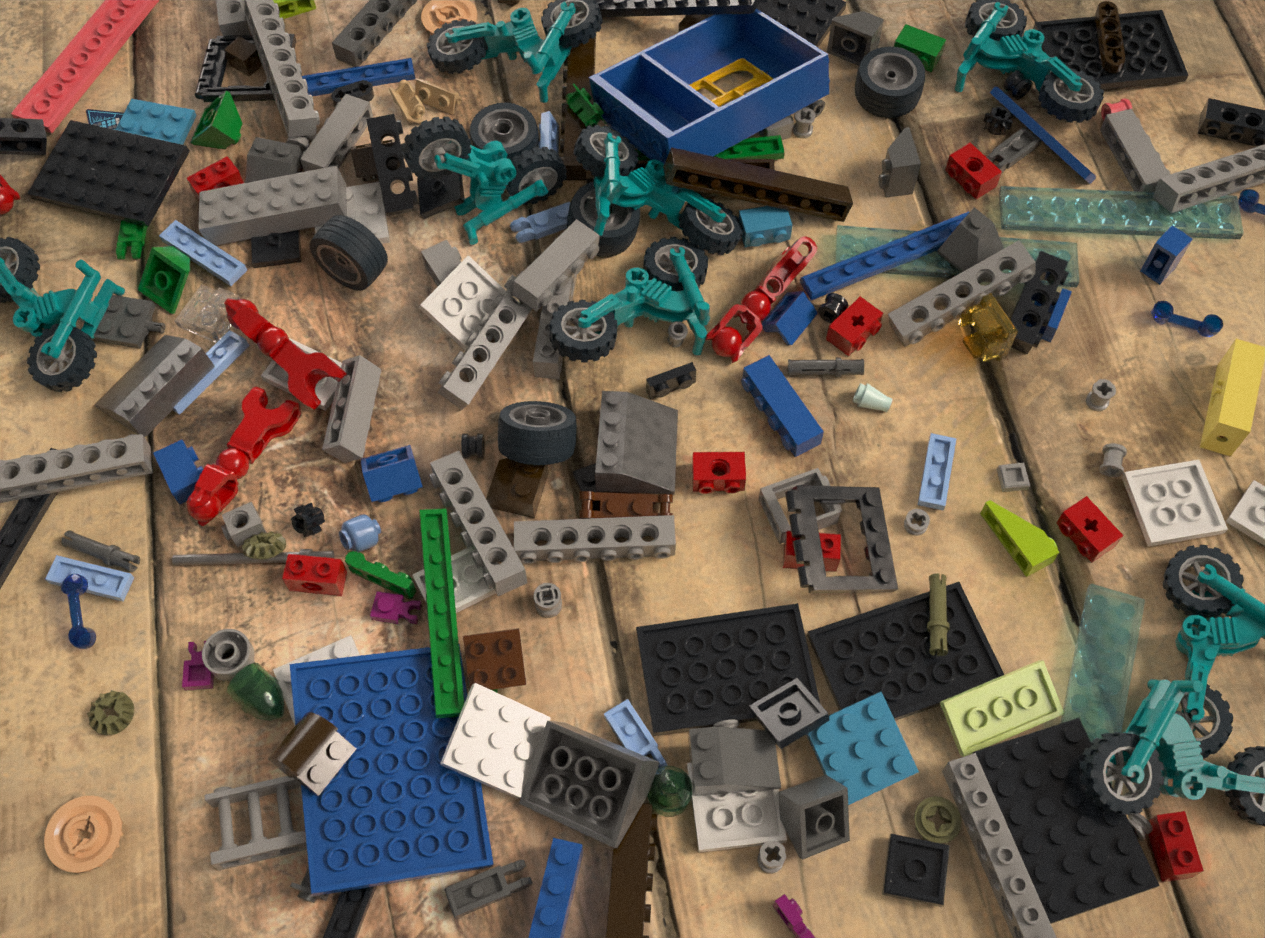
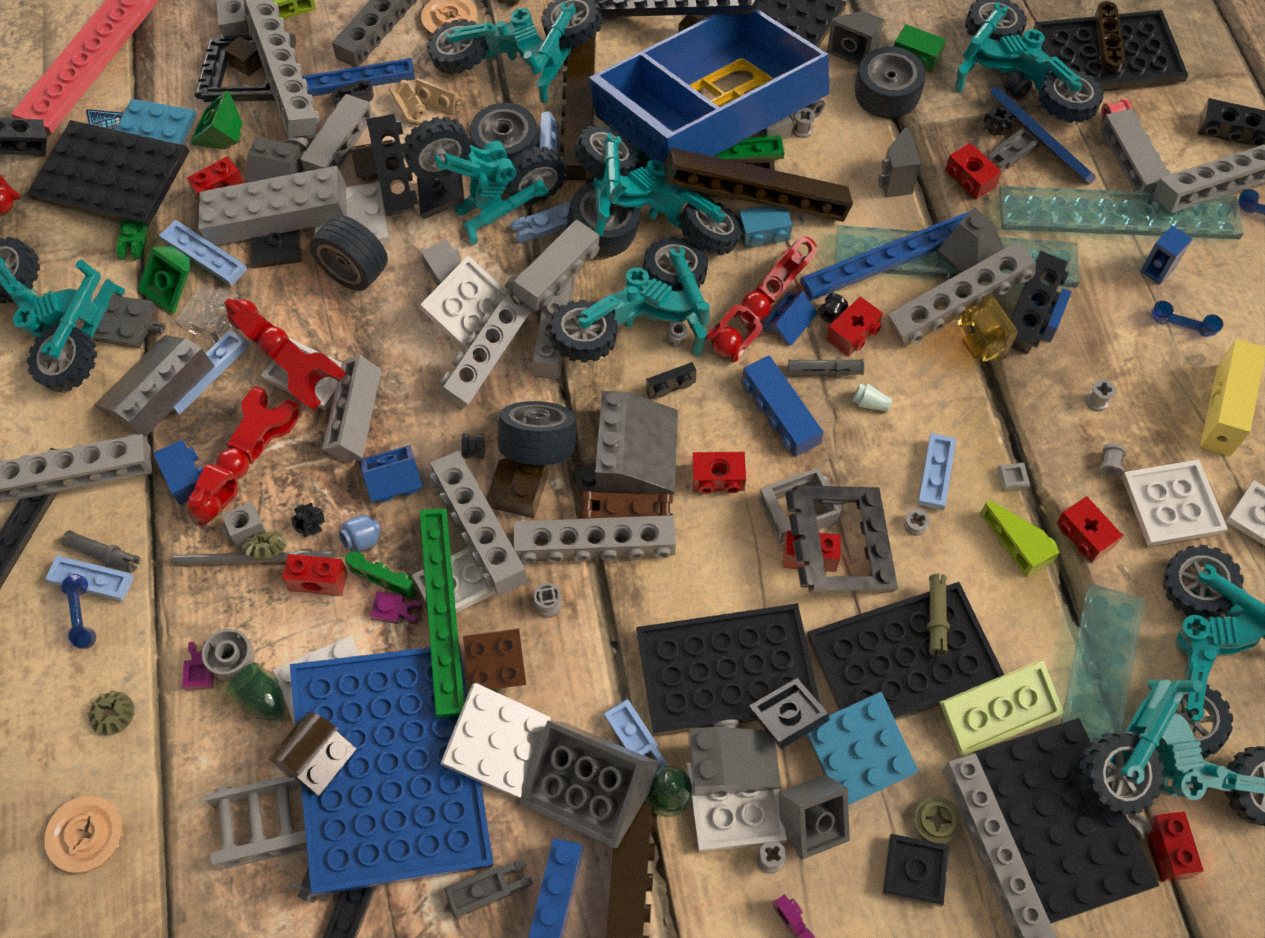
(580, 100): green hinge -> none

